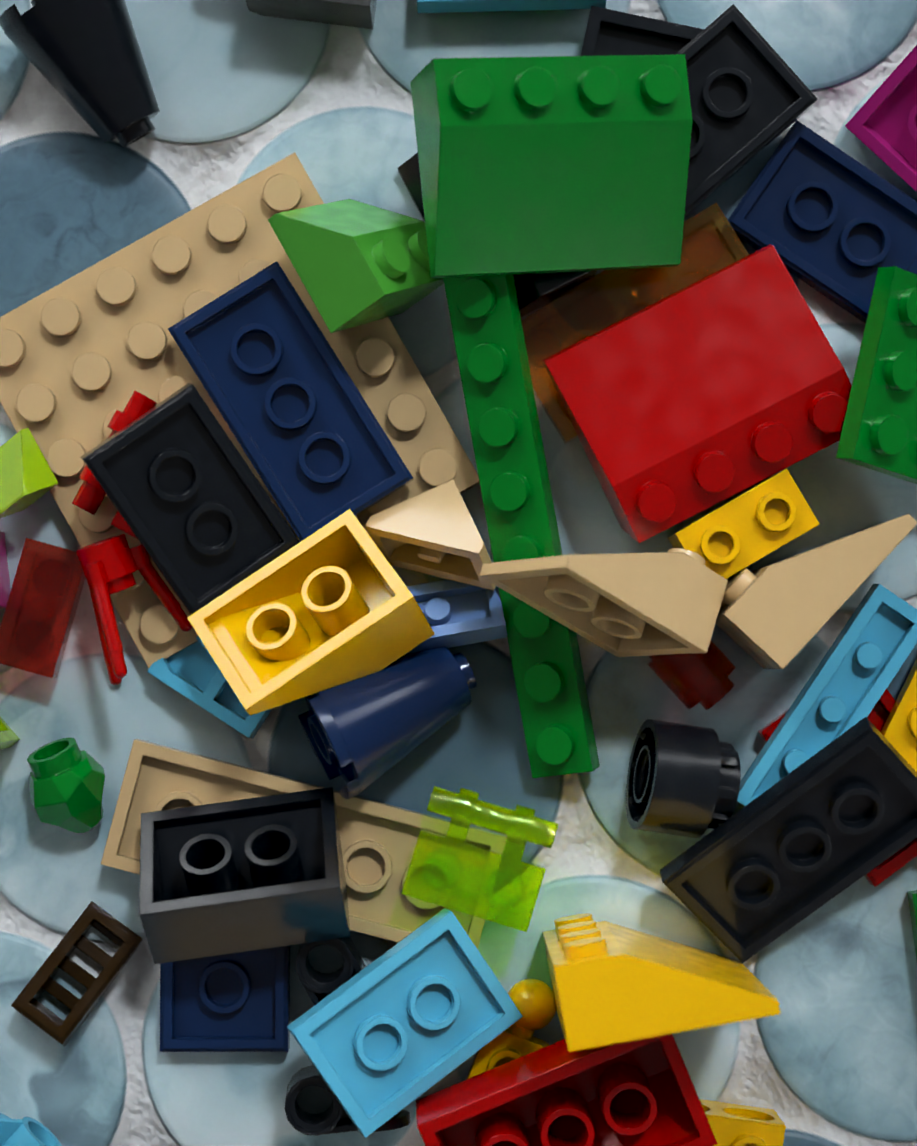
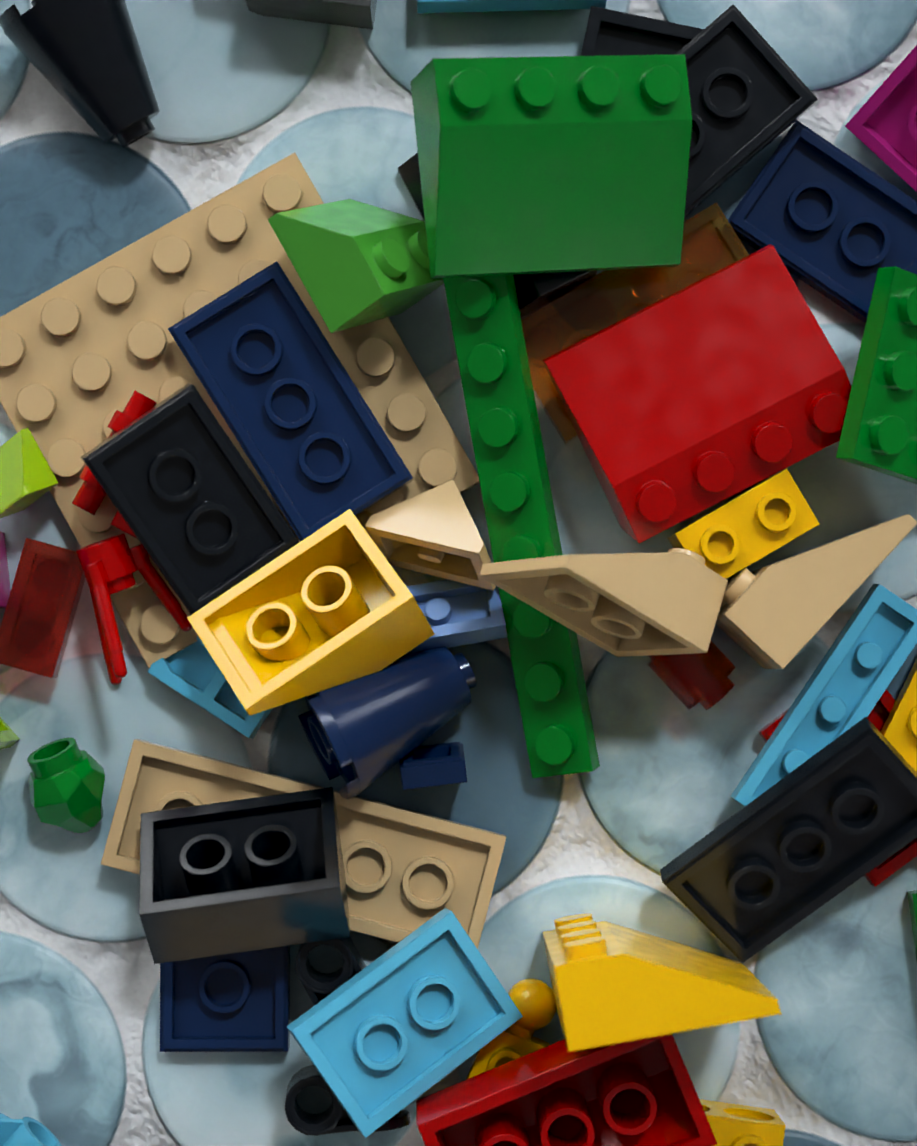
(42, 1017): dark brown slope -> none
(433, 766): none -> dark blue tile
(476, 878): clear neon green plate -> none
(680, 779): black piece -> none

